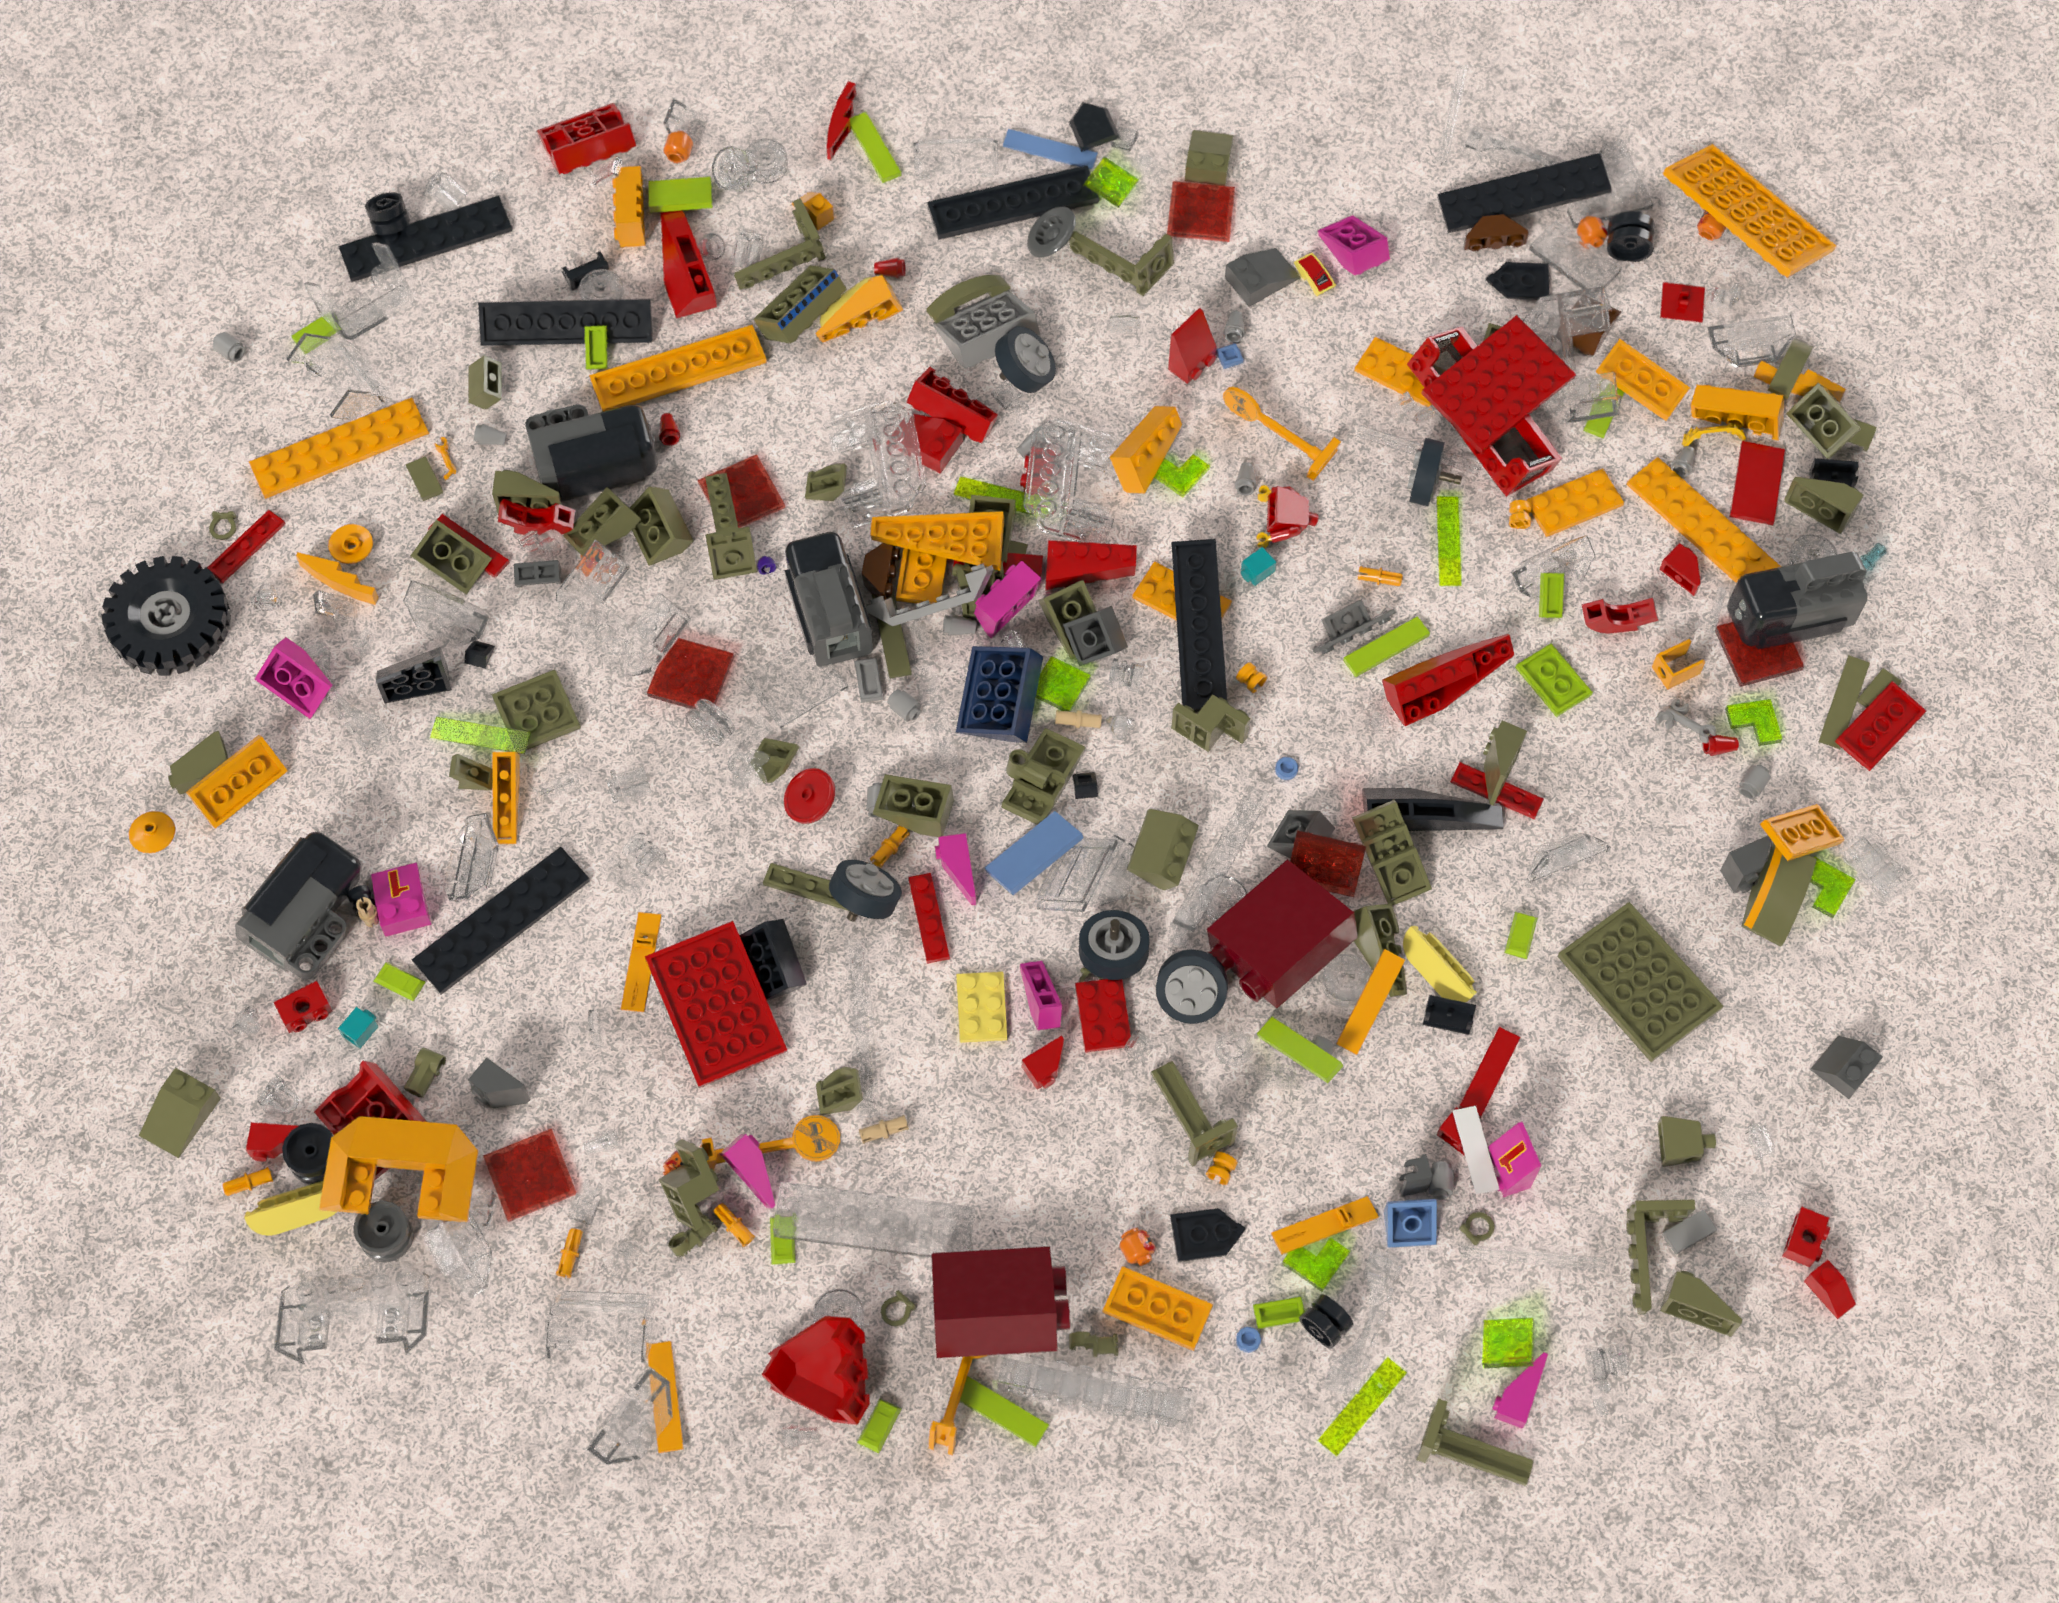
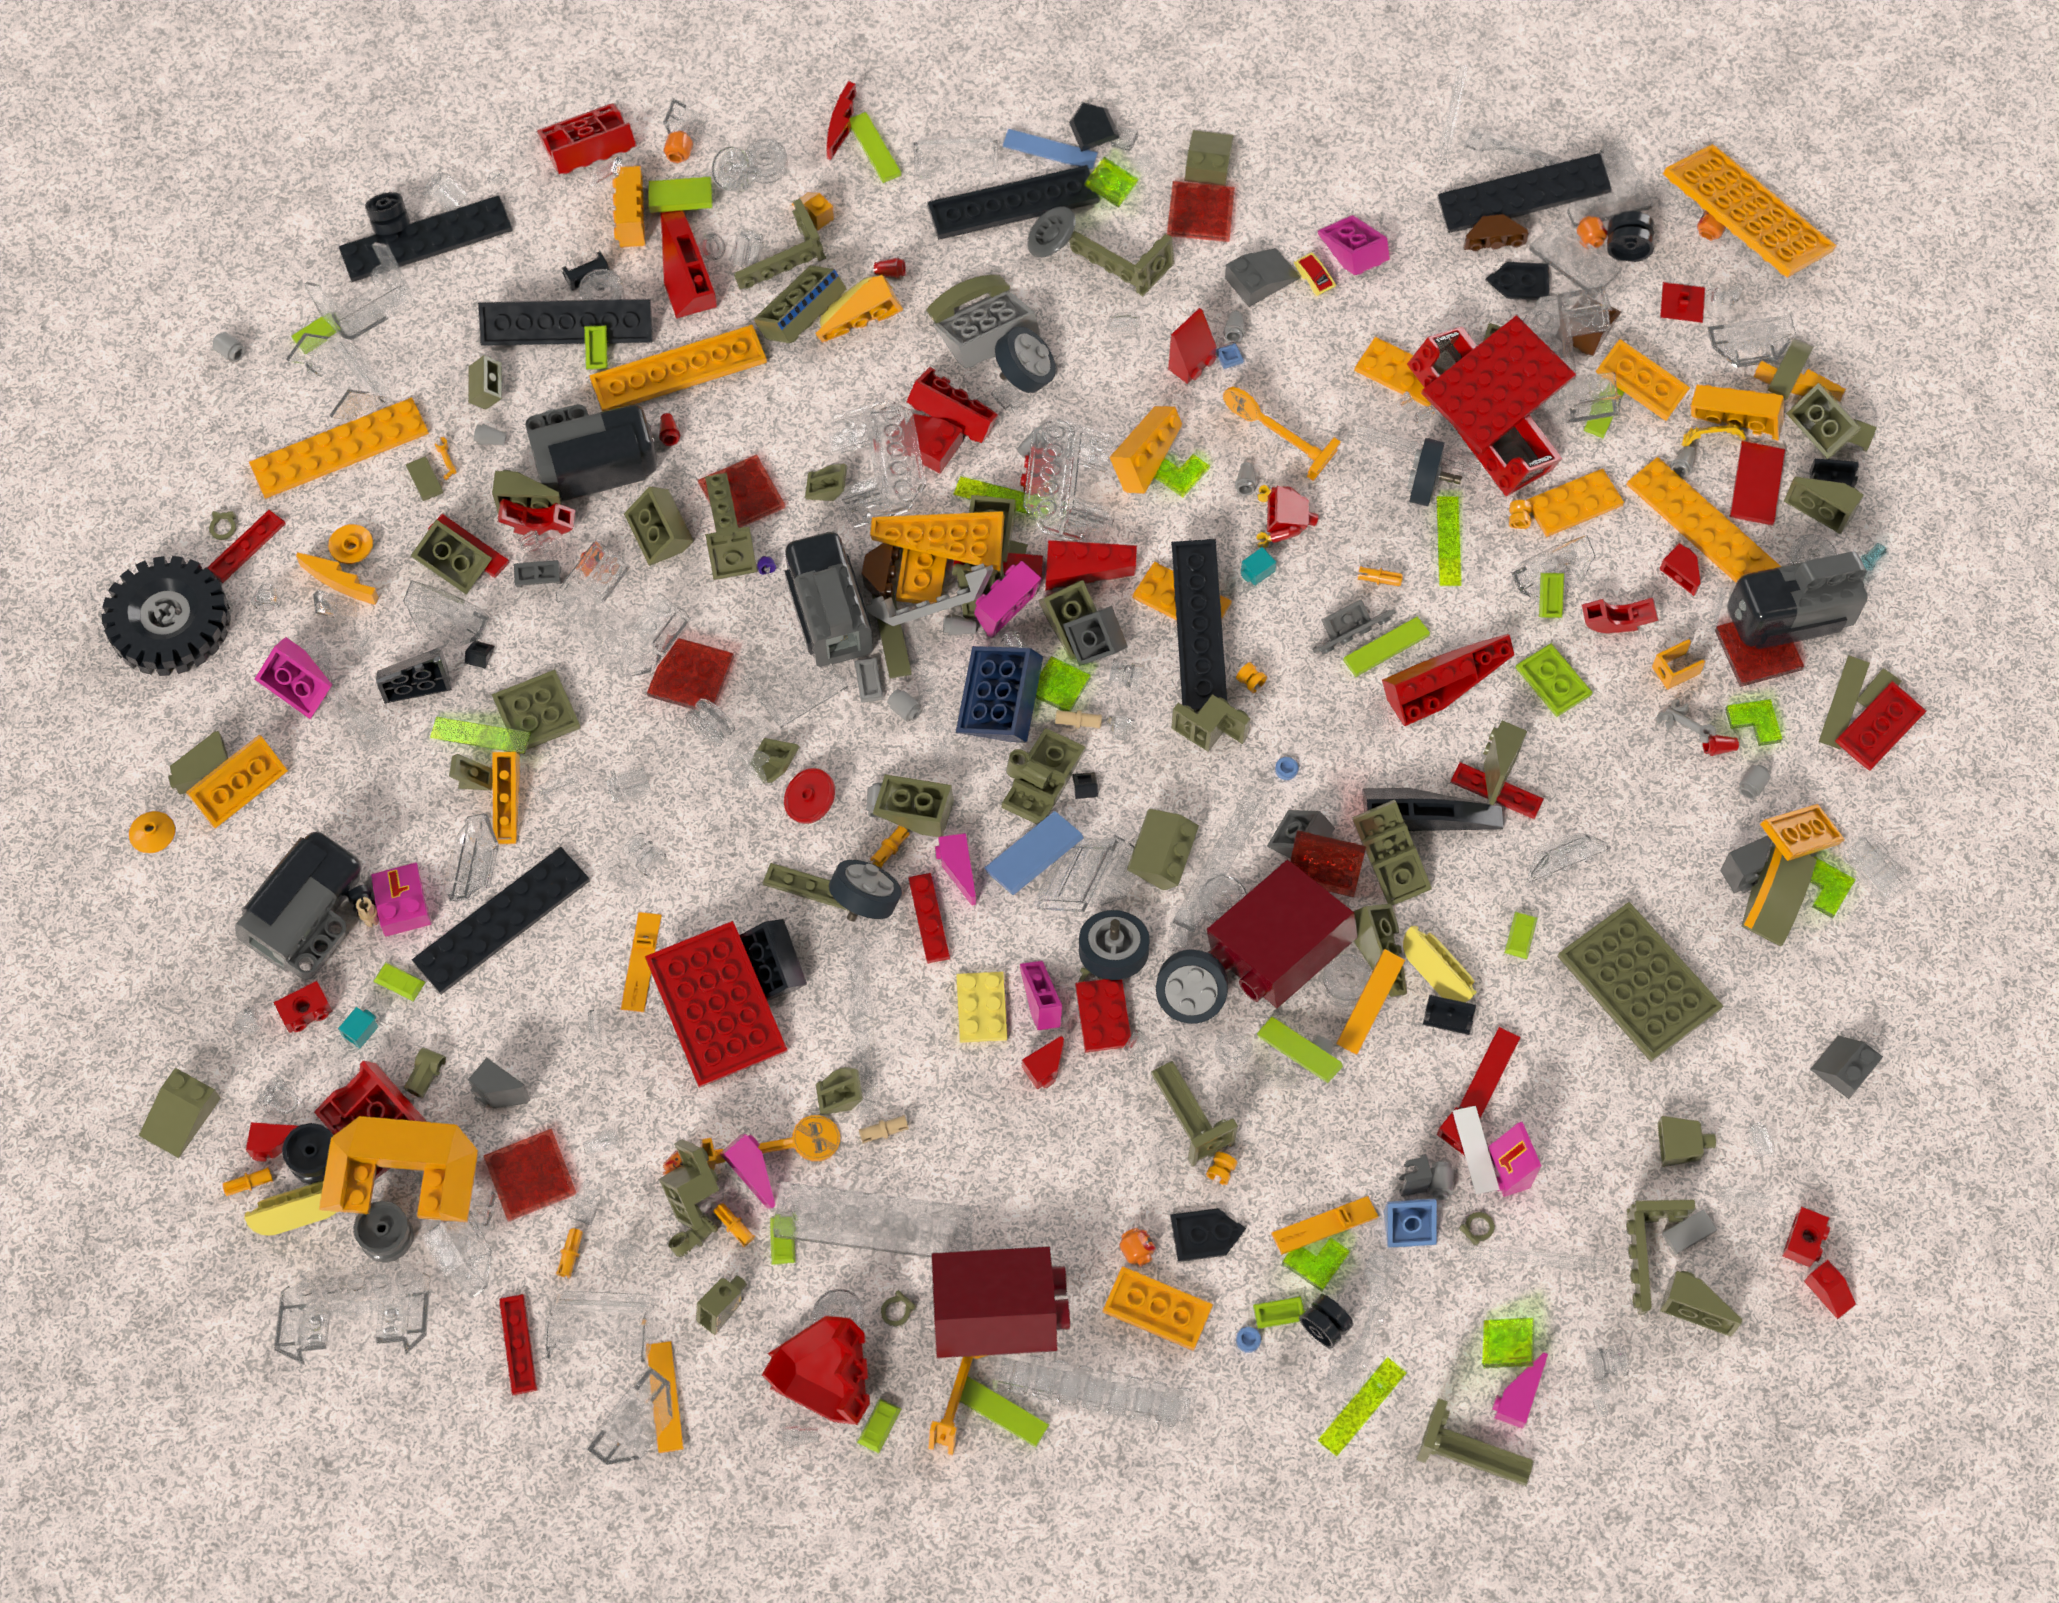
(518, 1344): none -> red tile
(603, 521): olive slope -> none
(720, 1303): none -> olive torso
(1100, 1345): olive connector -> none

